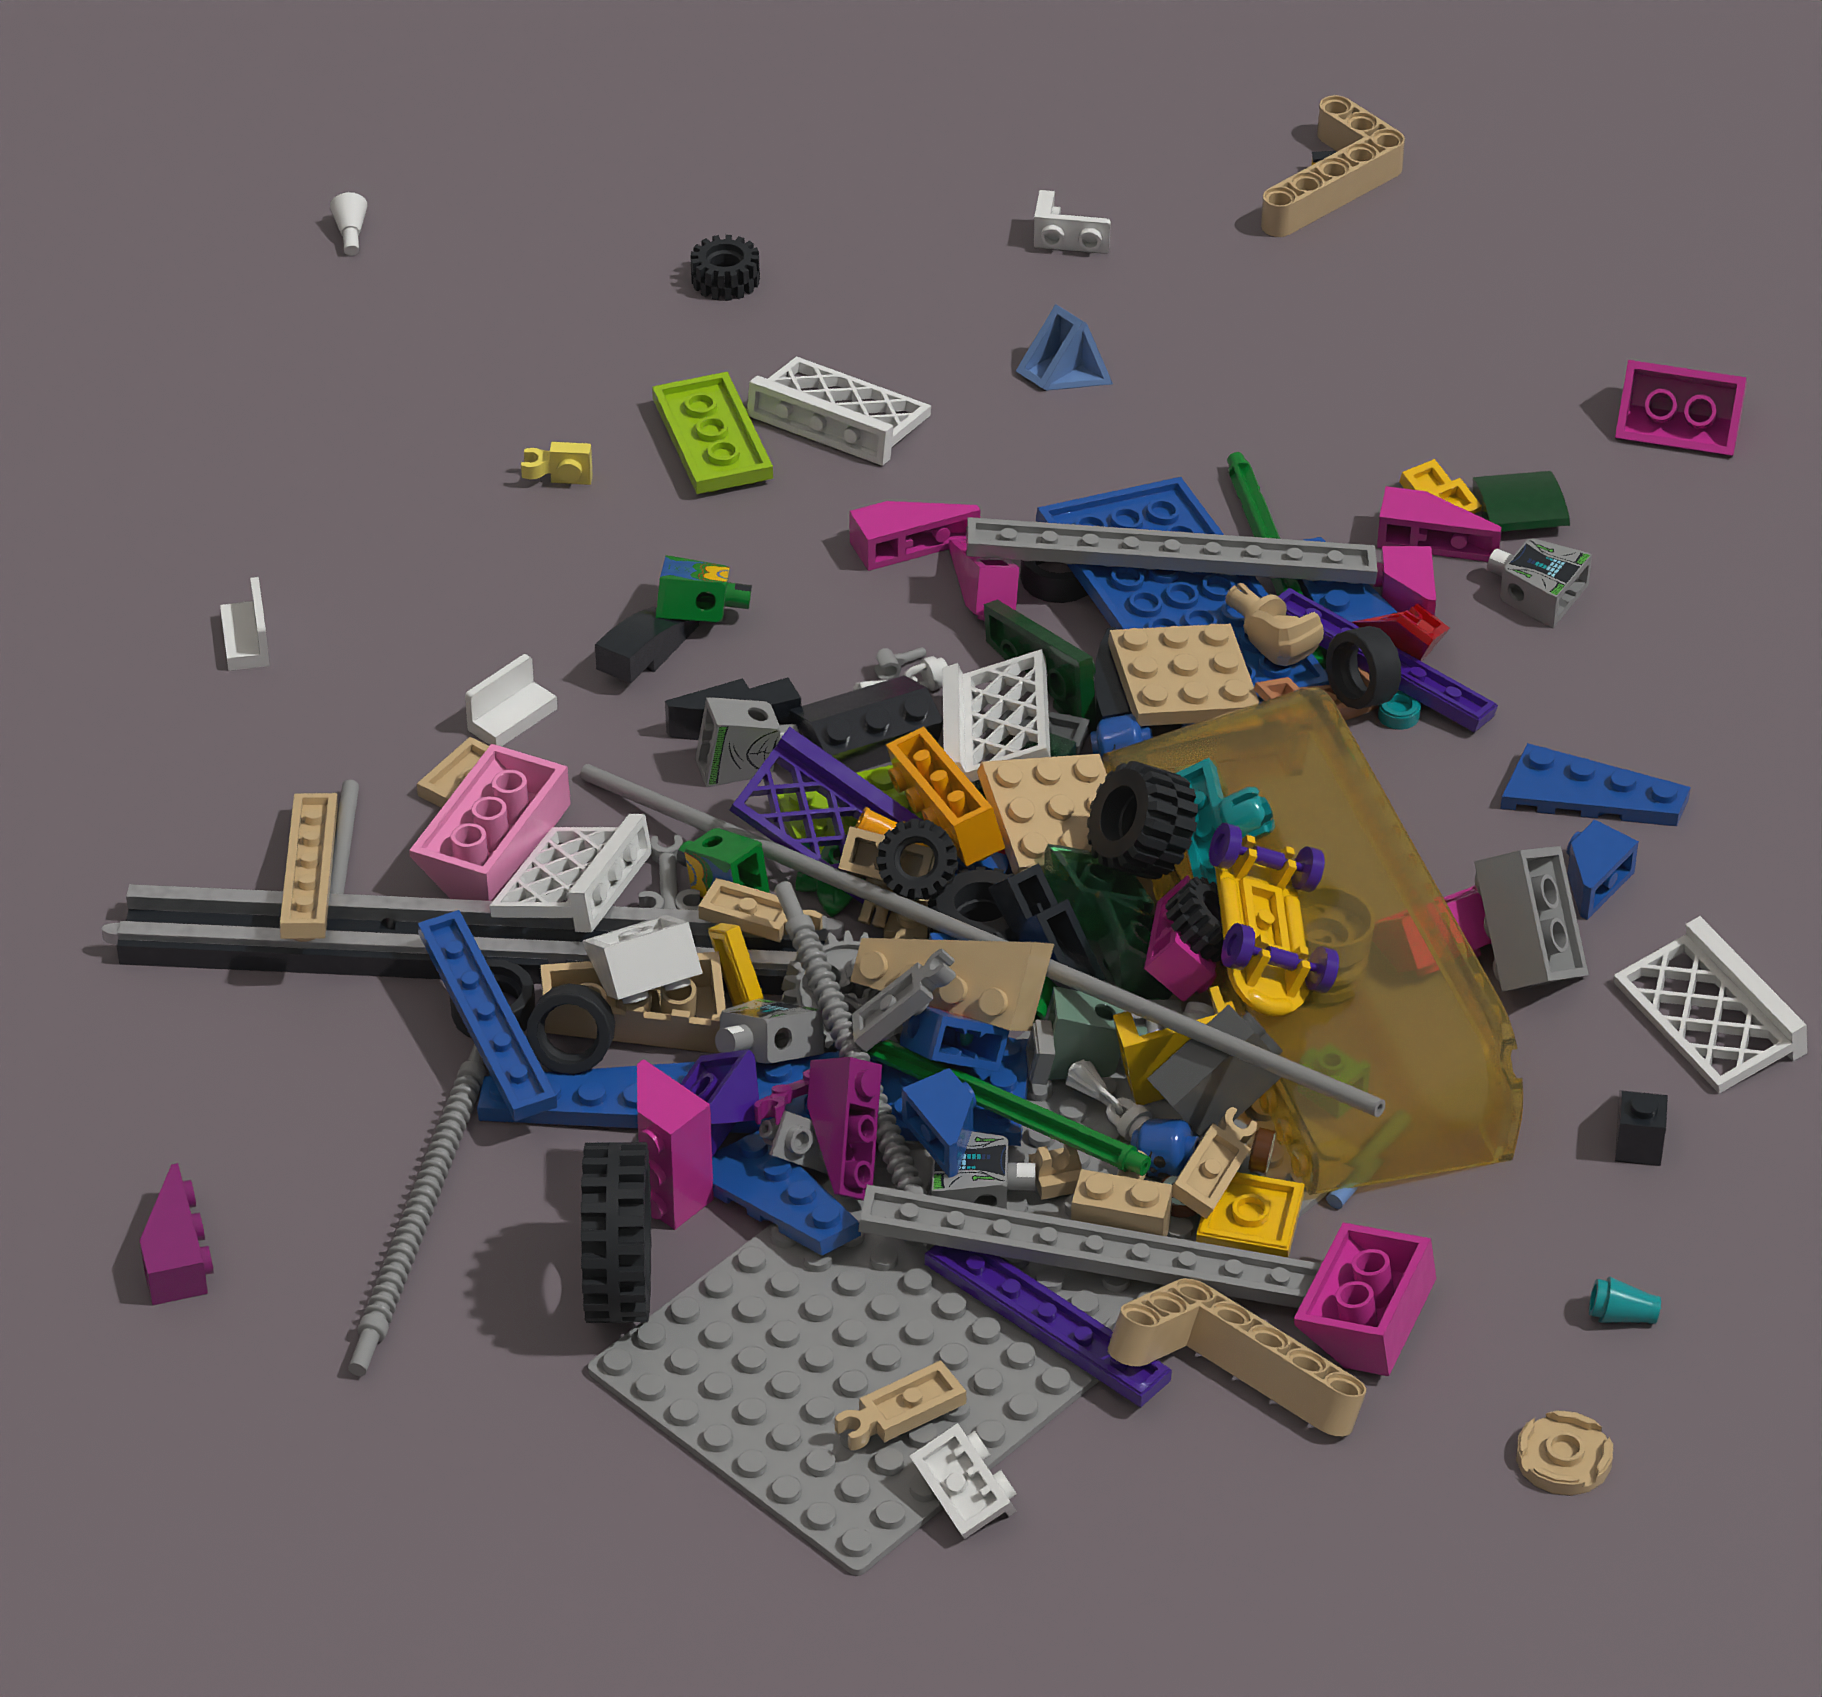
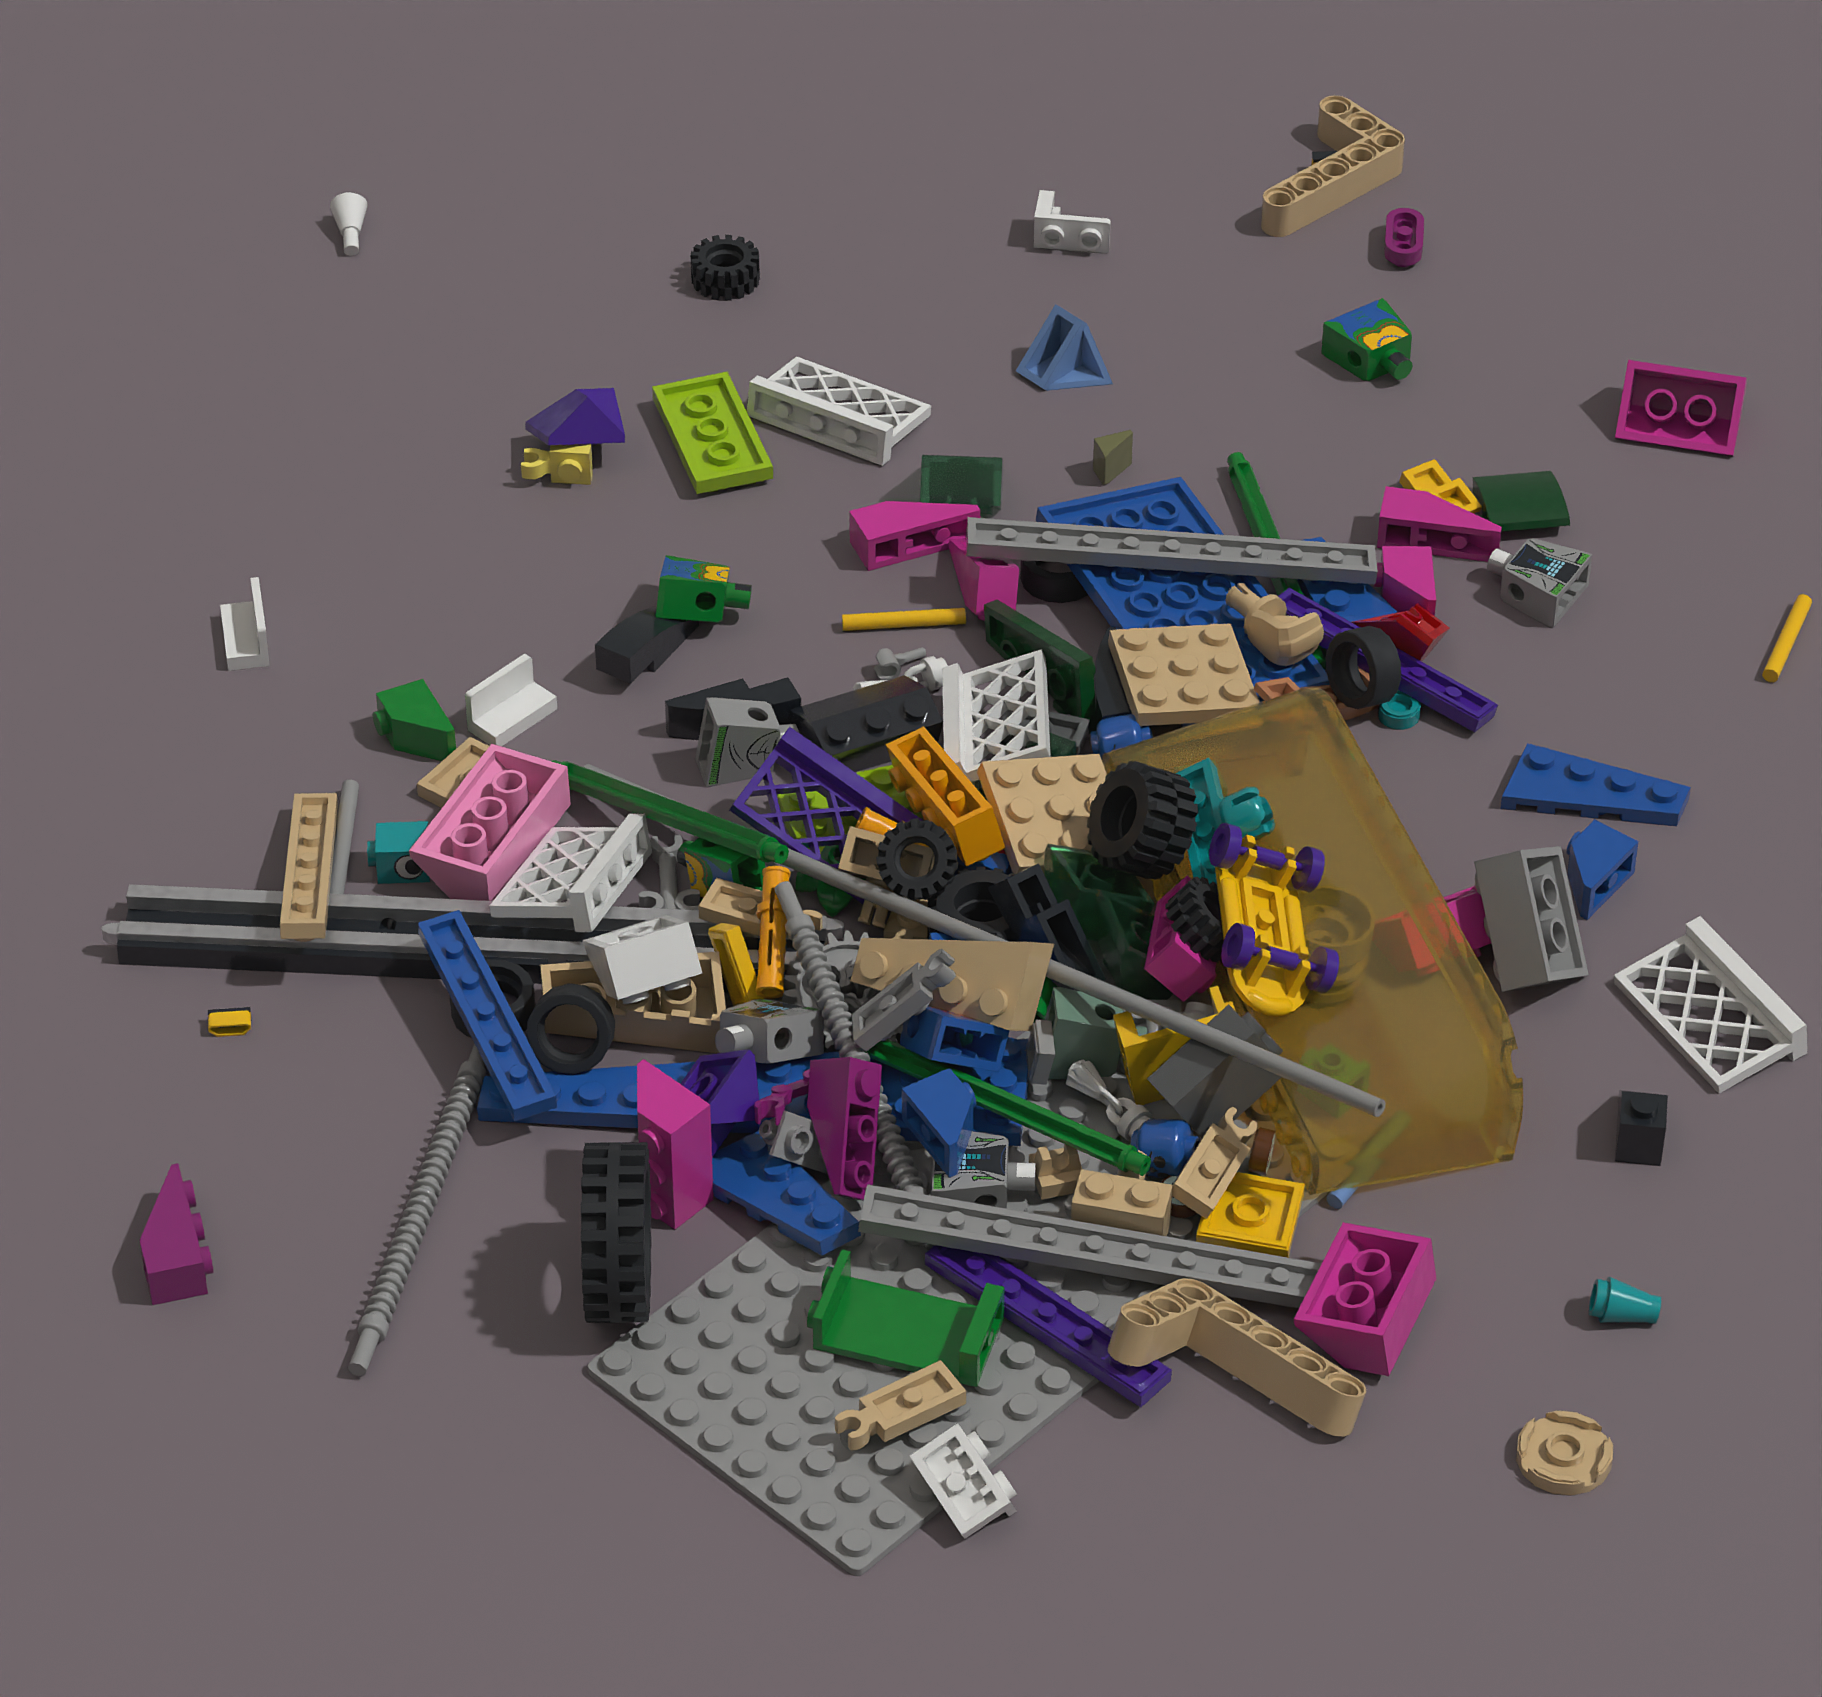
(229, 1021): none -> yellow piece
(391, 852): none -> teal brick
(414, 721): none -> green slope
(580, 418): none -> dark purple slope
(675, 814): none -> green piece
(772, 935): none -> light orange pin
(903, 619): none -> yellow bar
(903, 1325): none -> green panel
(963, 481): none -> clear green slope
(1112, 455): none -> olive slope
(1369, 342): none -> green torso
(1404, 237): none -> magenta plate
(1787, 638): none -> yellow bar

